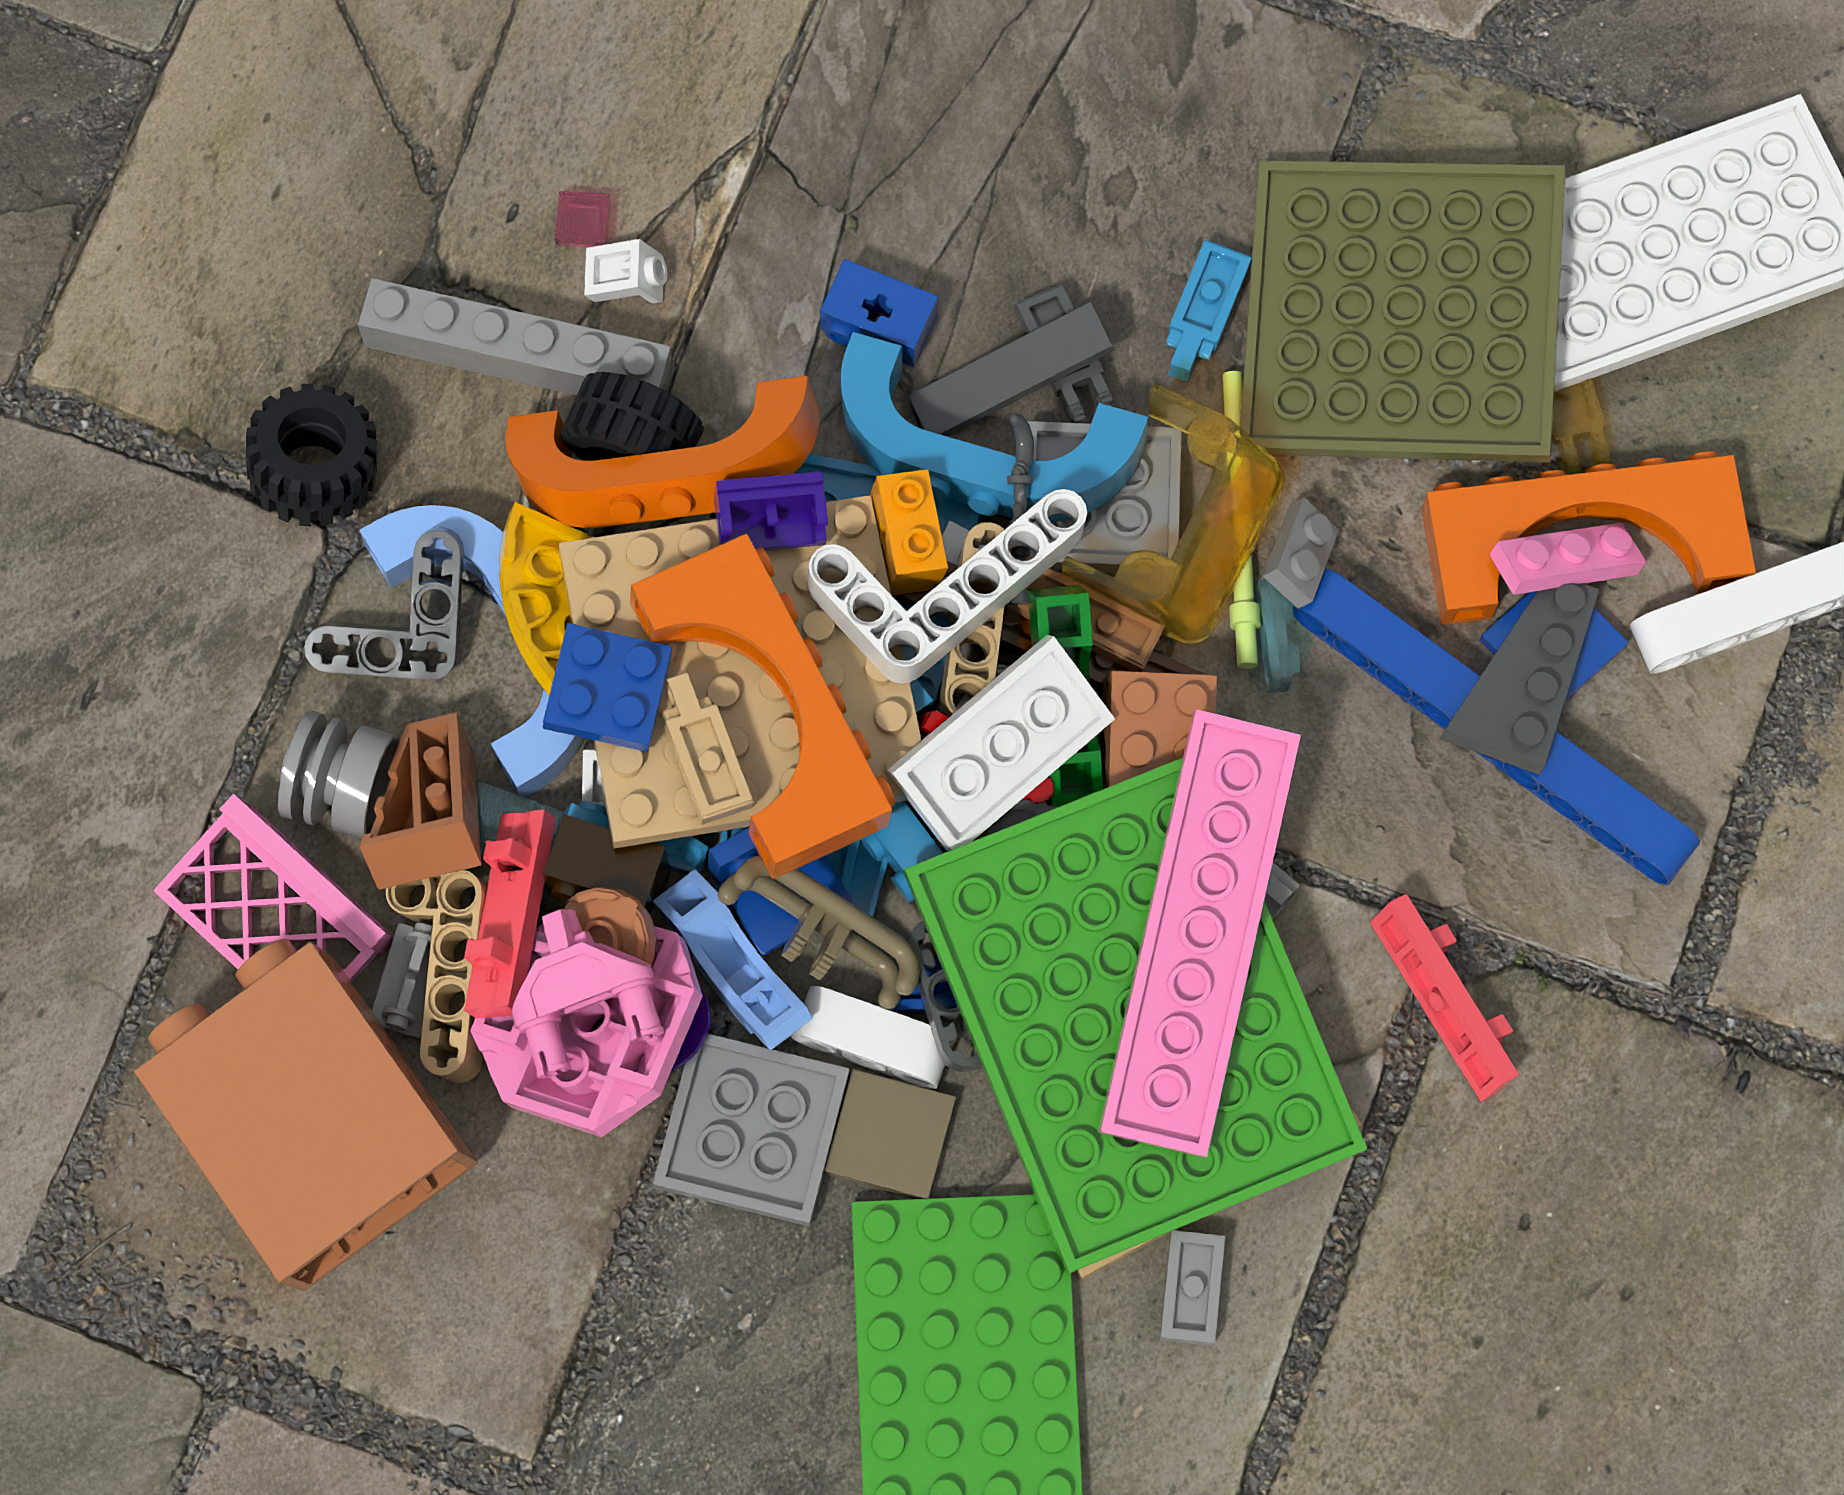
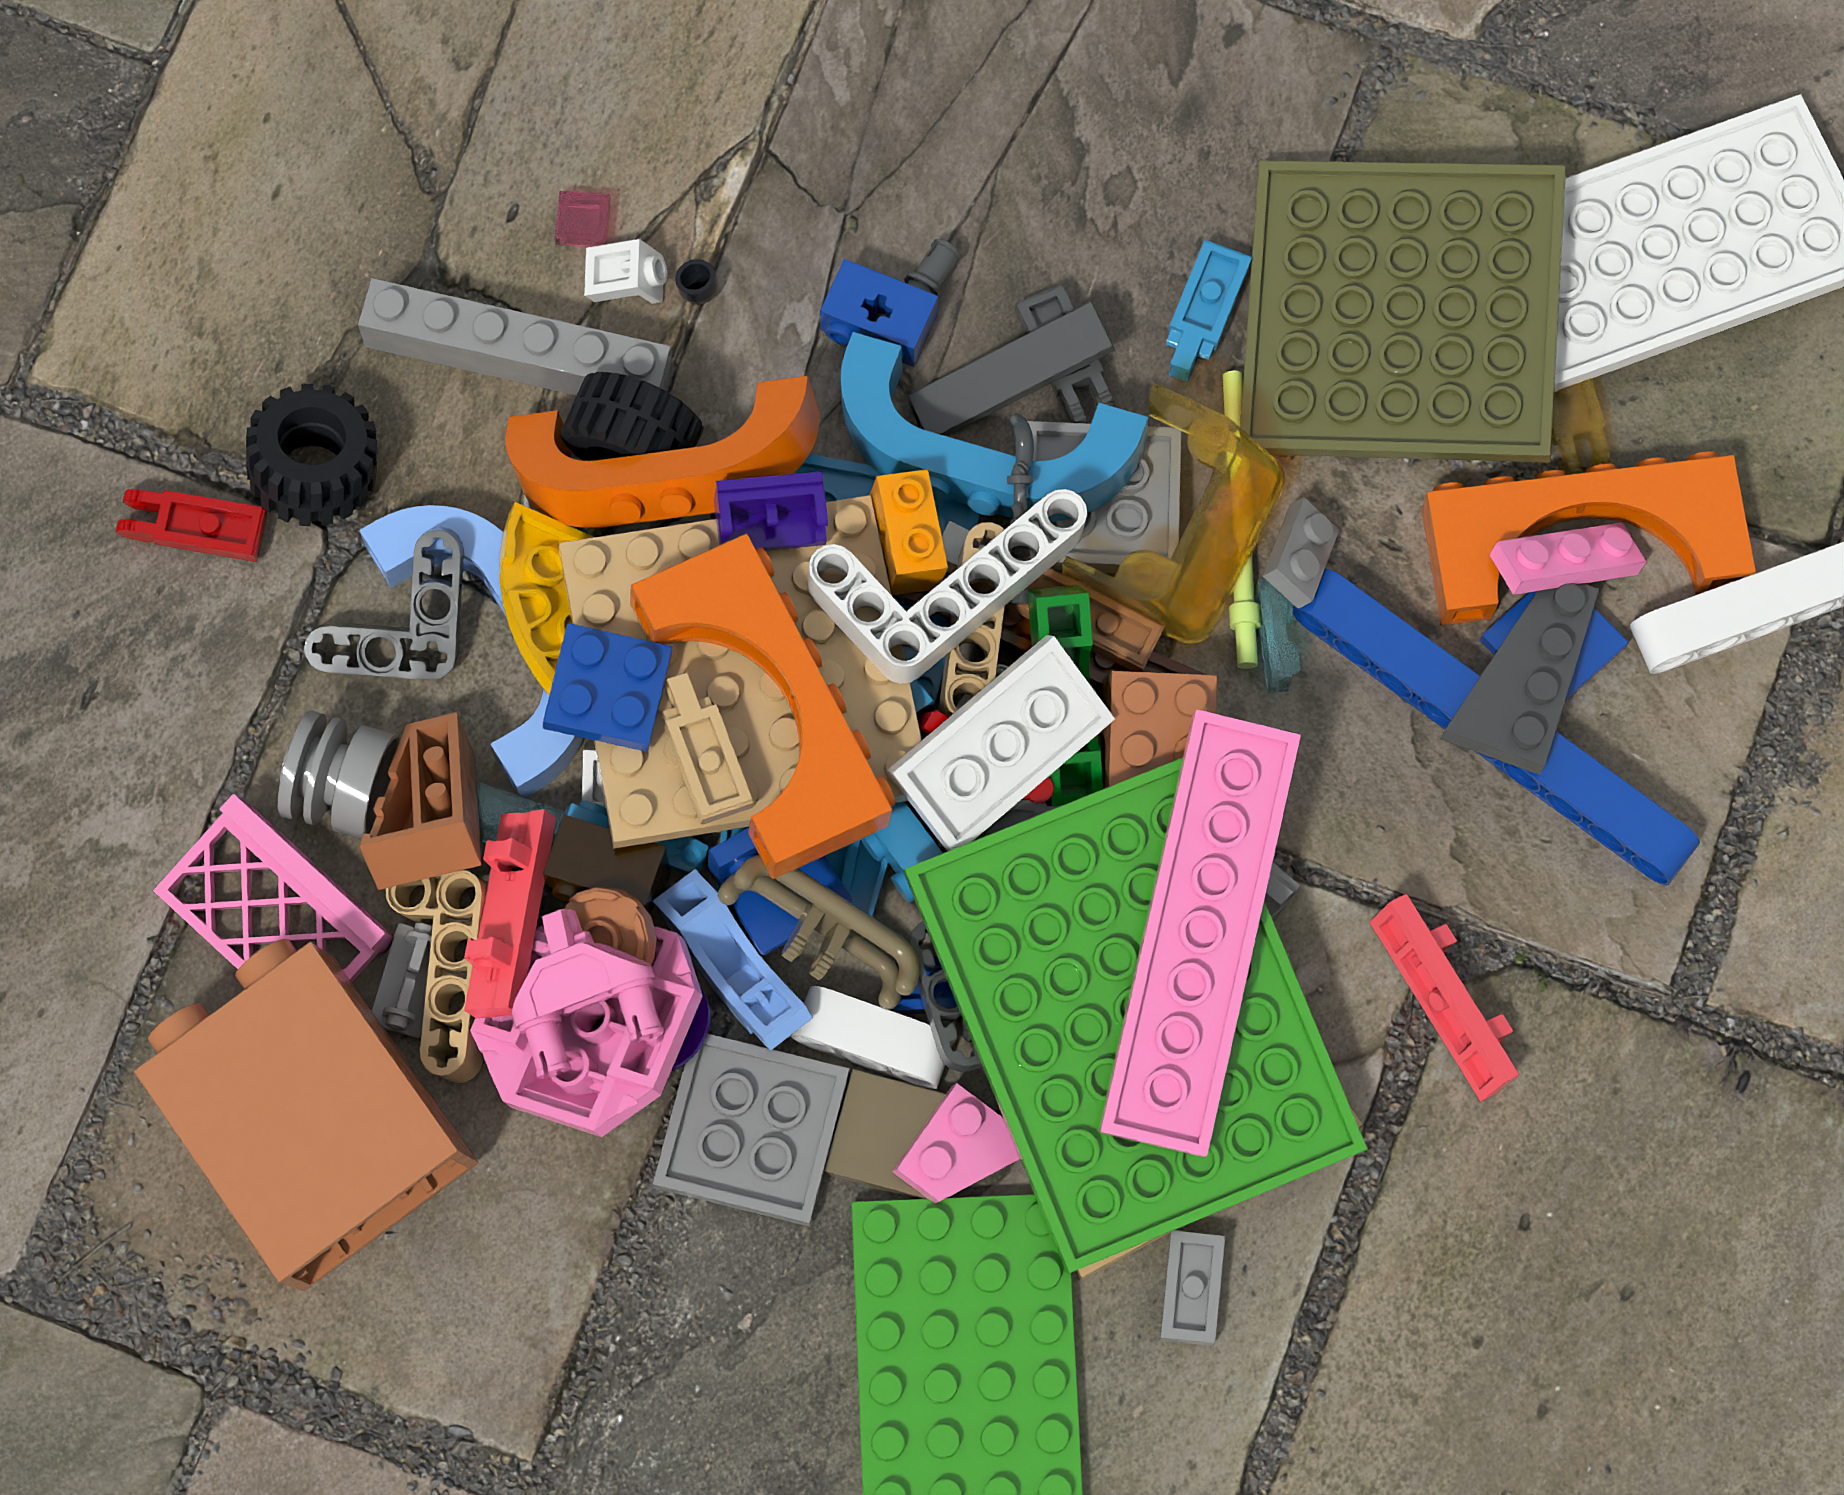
(196, 523): none -> red hinge
(692, 281): none -> black hinge
(934, 267): none -> dark grey pin
(956, 1147): none -> bright pink wing

